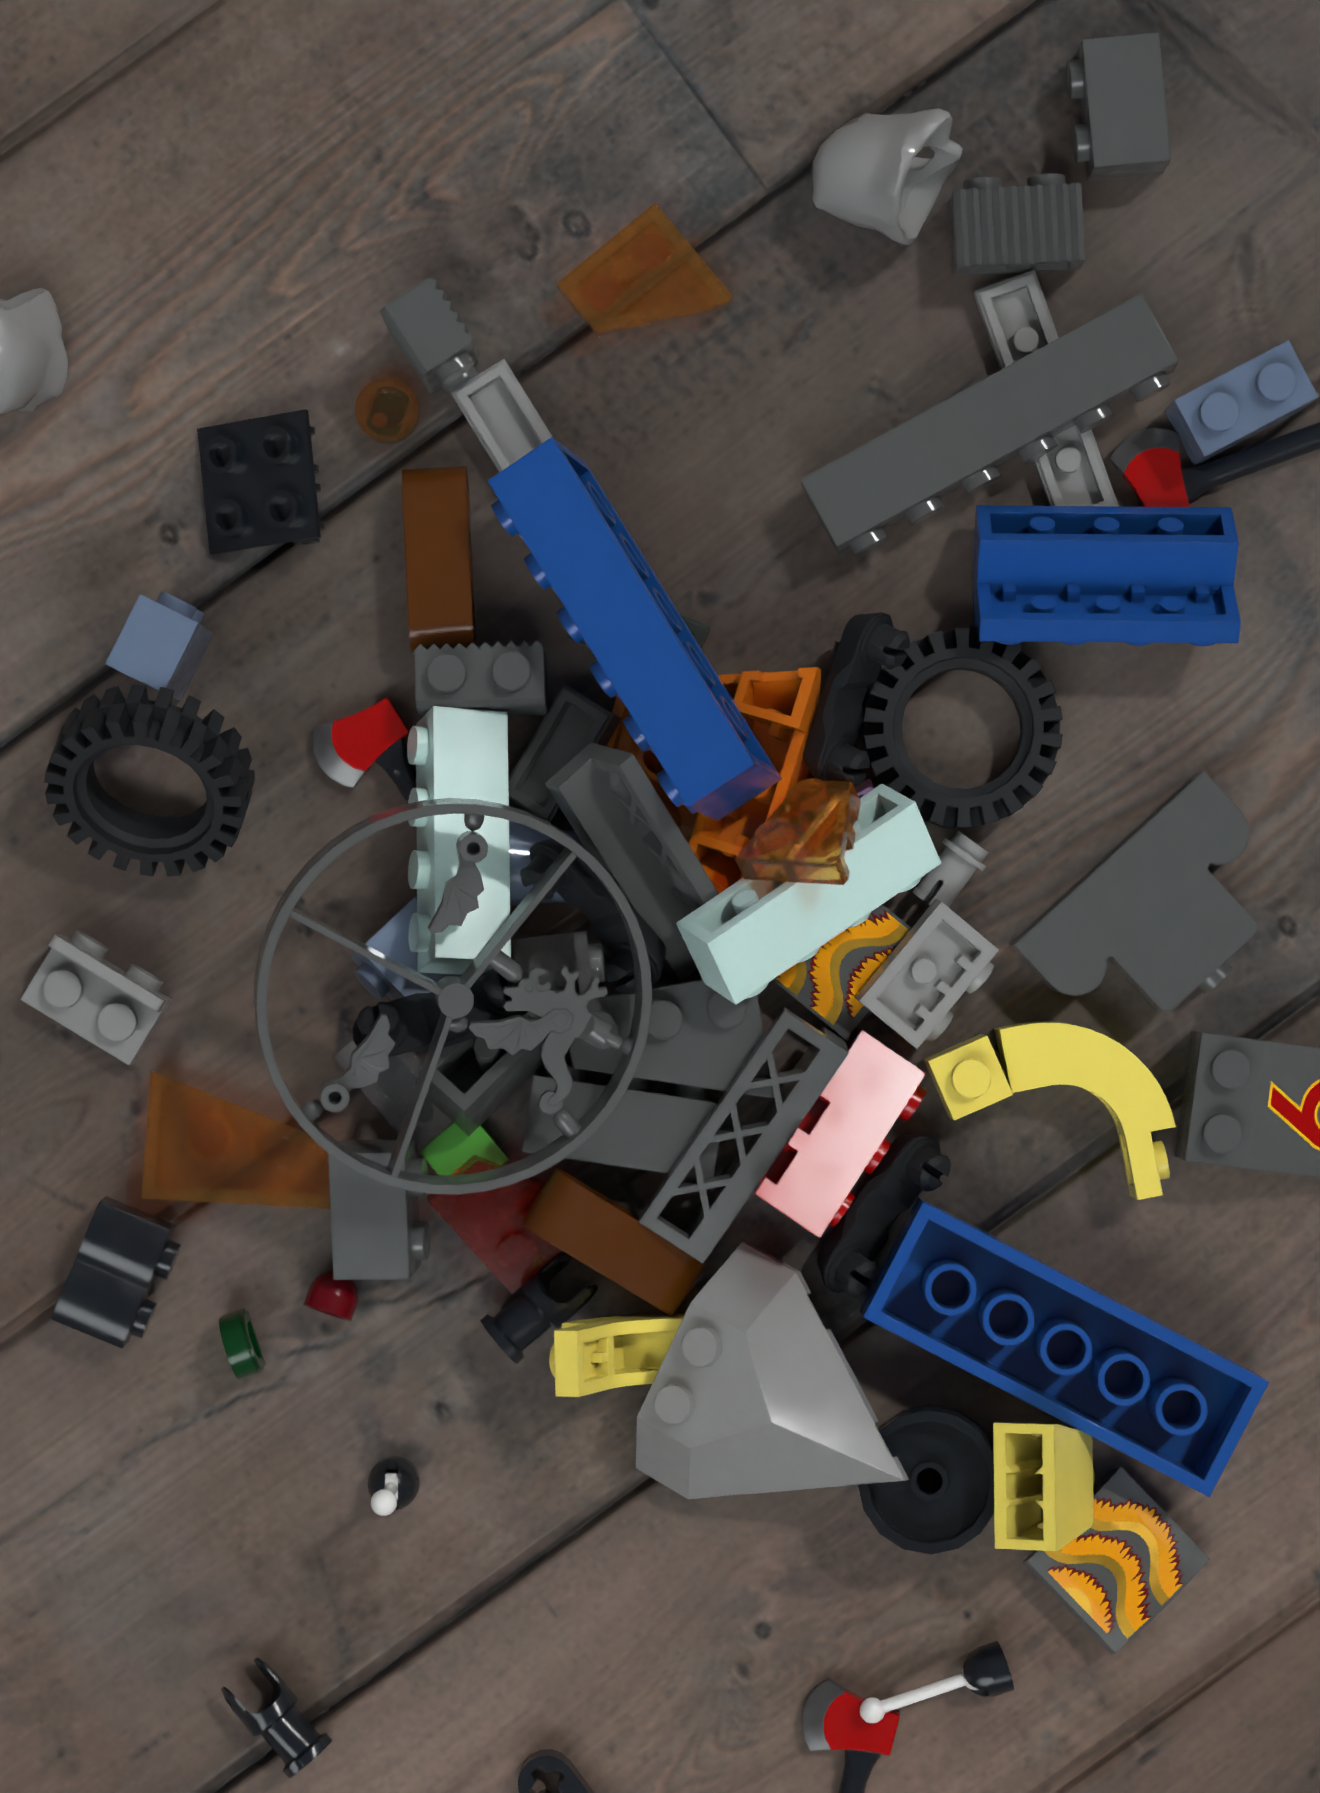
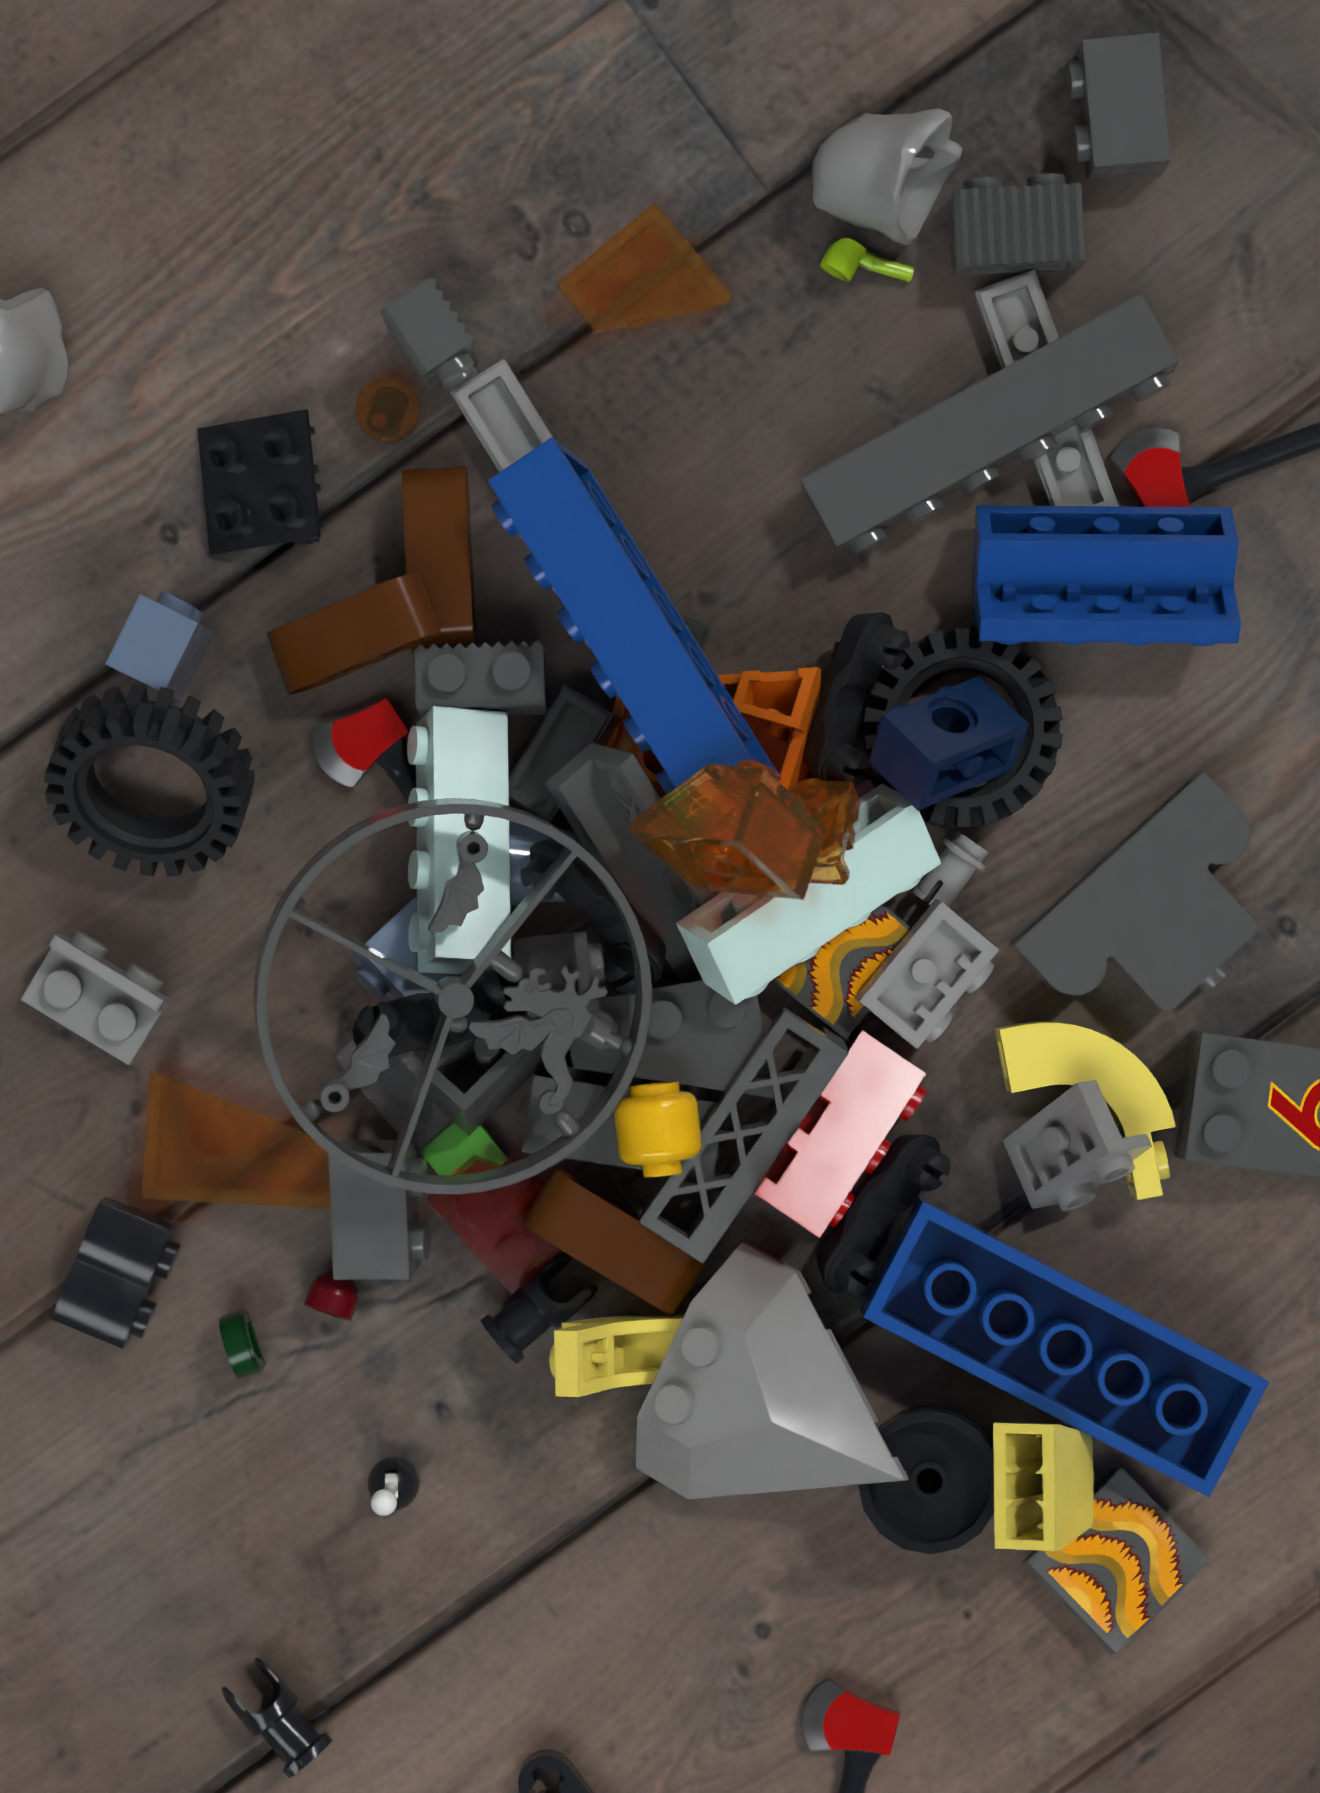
(354, 633): none -> reddish brown beam
(658, 1128): none -> yellow head
(735, 832): none -> clear orange slope
(847, 255): none -> lime hand
(947, 742): none -> dark blue brick
(968, 1076): light yellow brick -> none
(983, 1673): hinge -> none
(1072, 1149): none -> light grey bracket
(1241, 403): sand blue brick -> none

